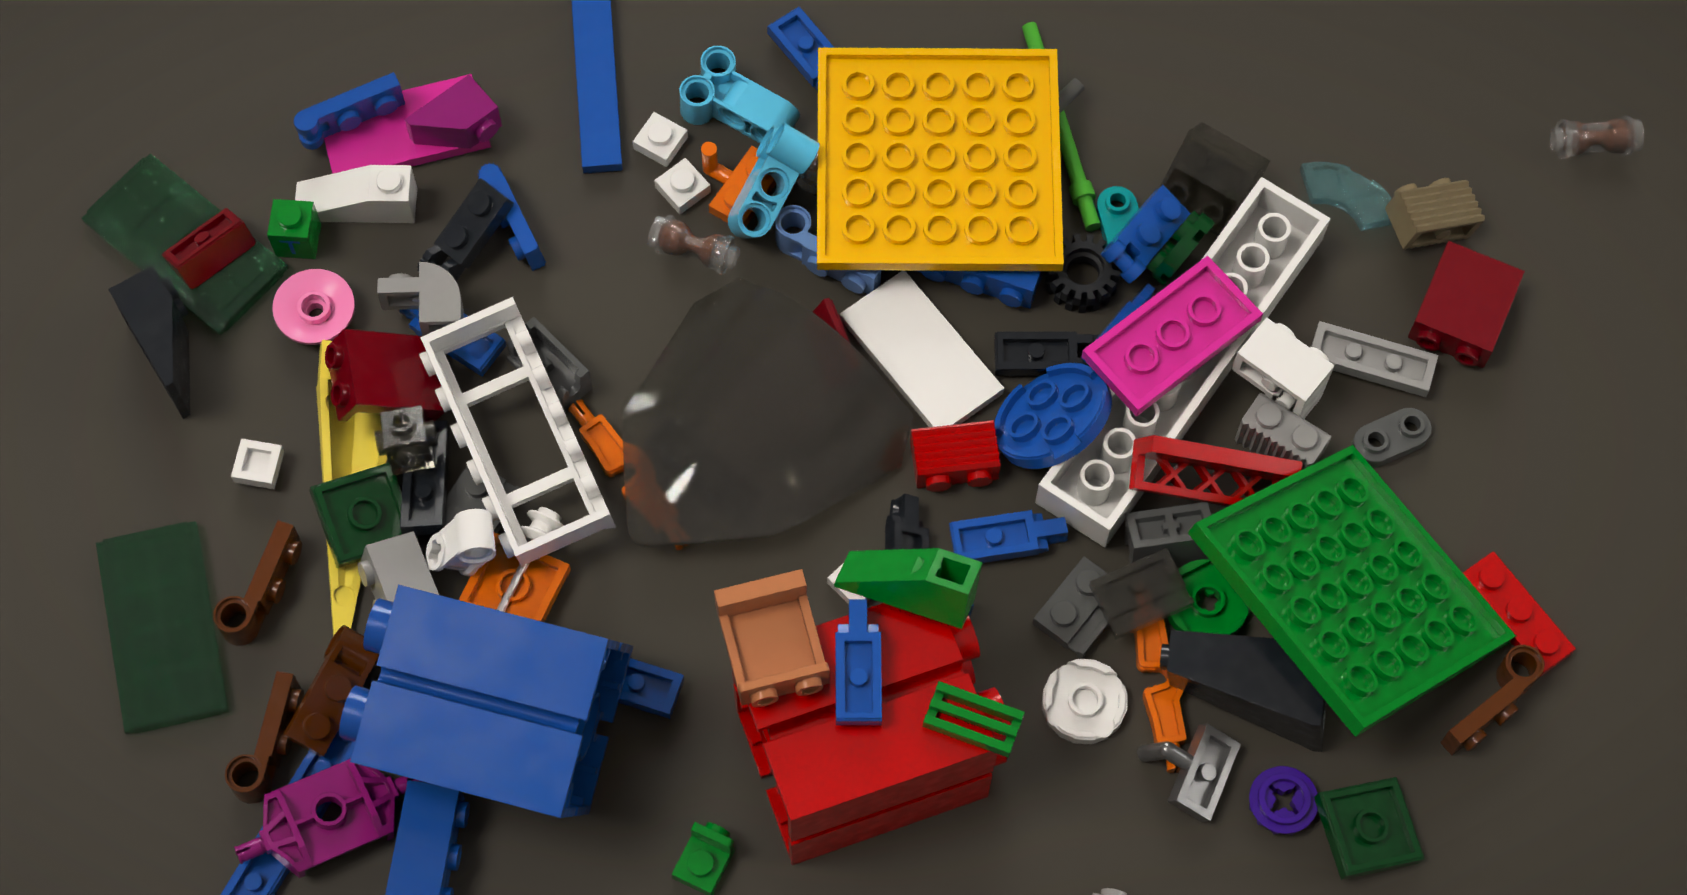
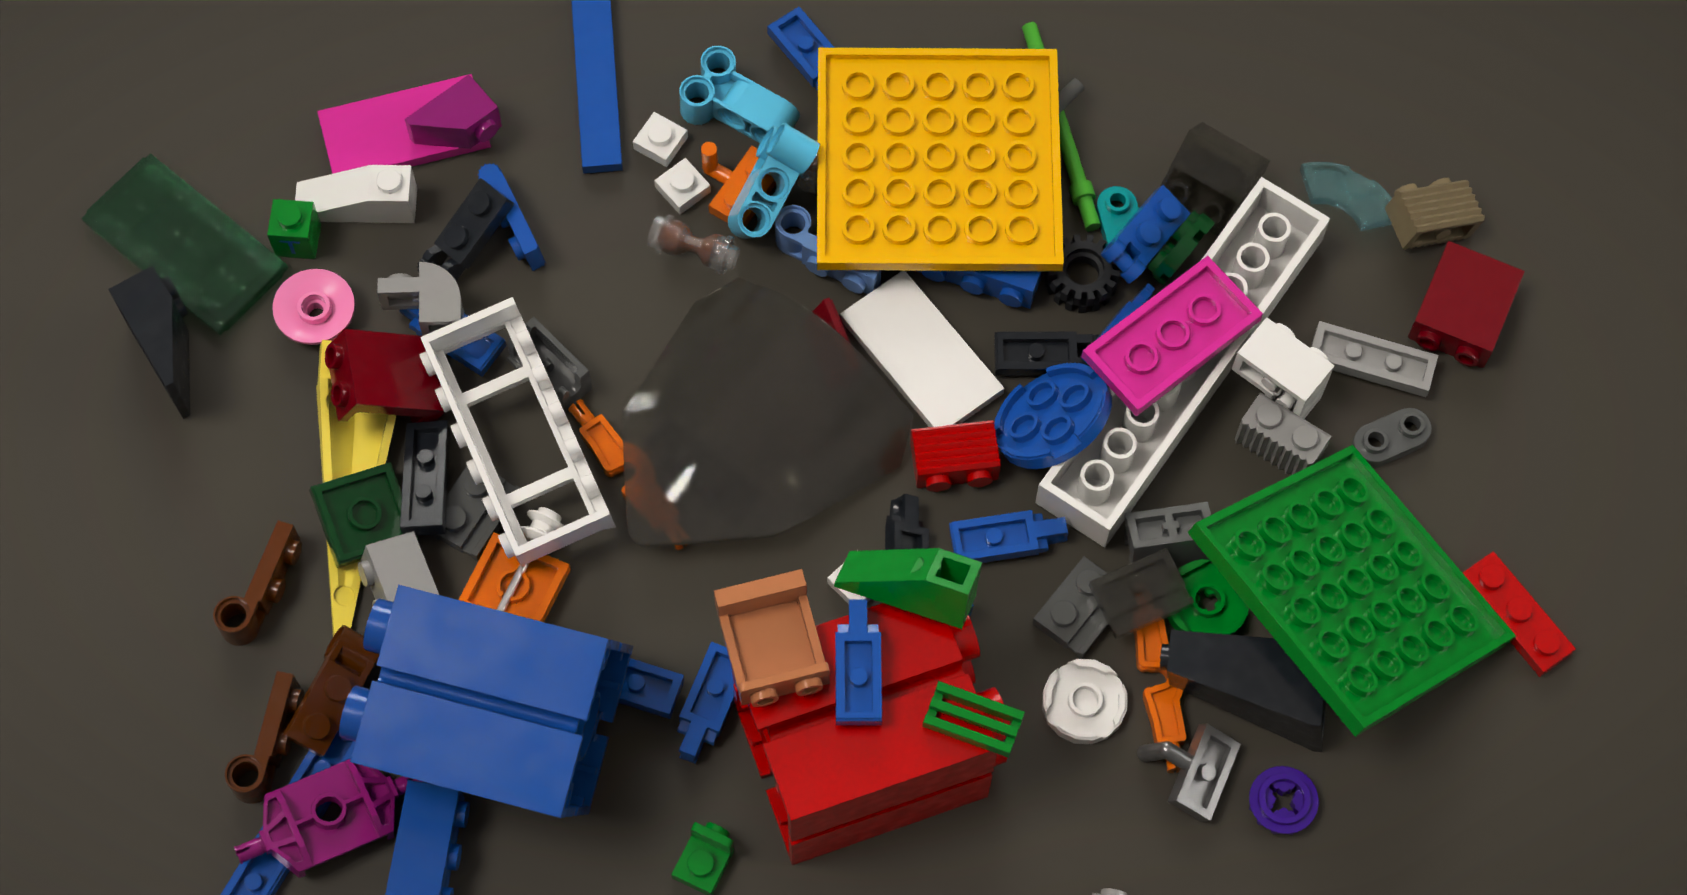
(161, 627): clear green piece -> none
(209, 248): dark red slope -> none
(257, 464): white plate -> none
(348, 110): blue plate -> none
(407, 439): clear smoke brick -> none
(463, 543): white piece -> none
(707, 703): none -> blue hinge
(1201, 458): red fence -> none
(1368, 828): dark green tile -> none
(1499, 706): reddish brown plate -> none
(1615, 136): clear piece -> none

